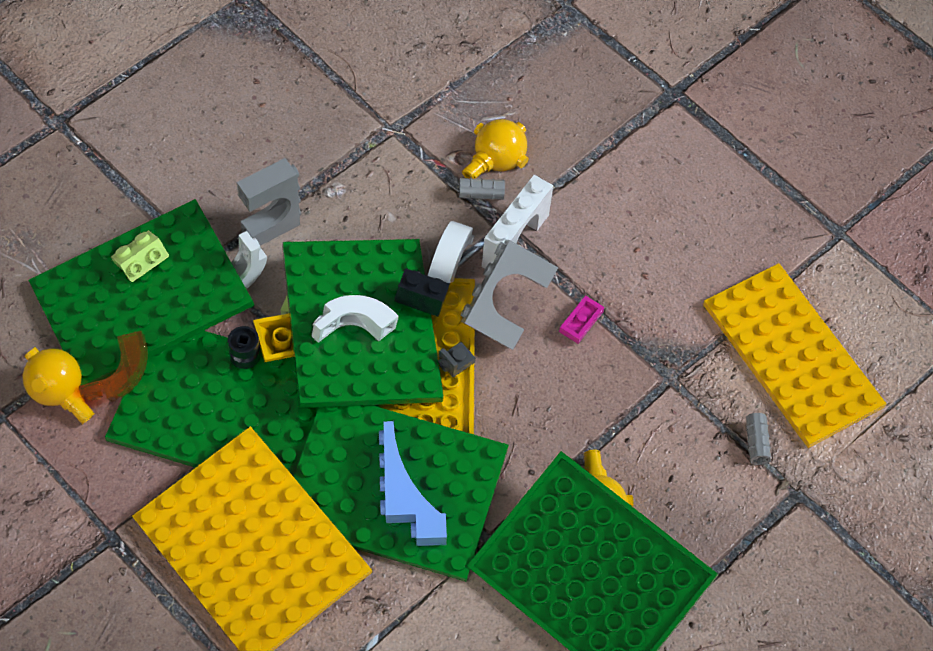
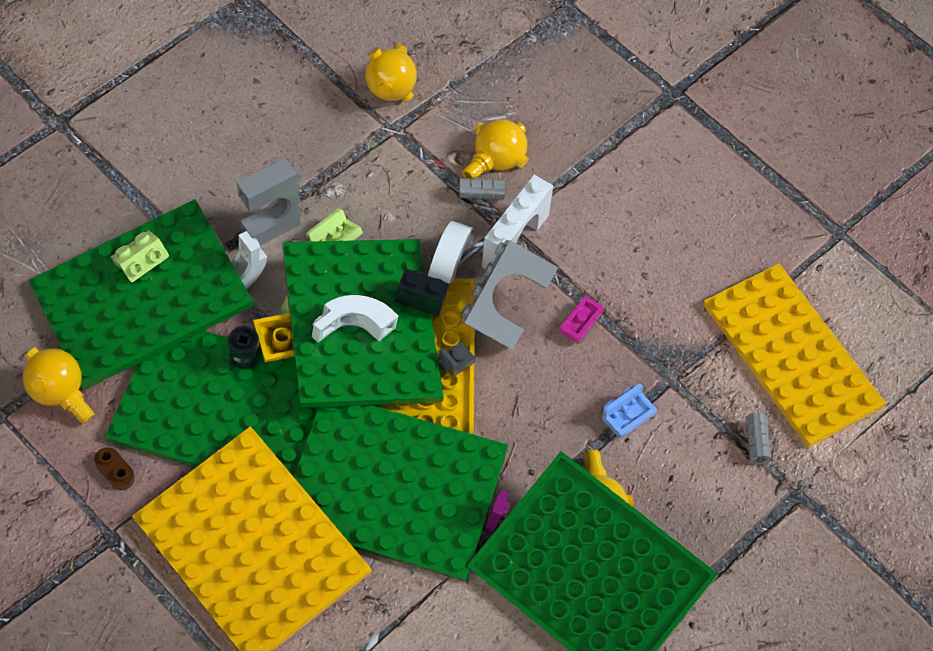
(114, 466): none -> reddish brown plate
(129, 373): clear orange arch -> none
(335, 228): none -> yellowish green bracket
(391, 74): none -> yellow piece
(402, 498): light blue arch -> none
(498, 512): none -> magenta plate
(628, 411): none -> light blue bracket

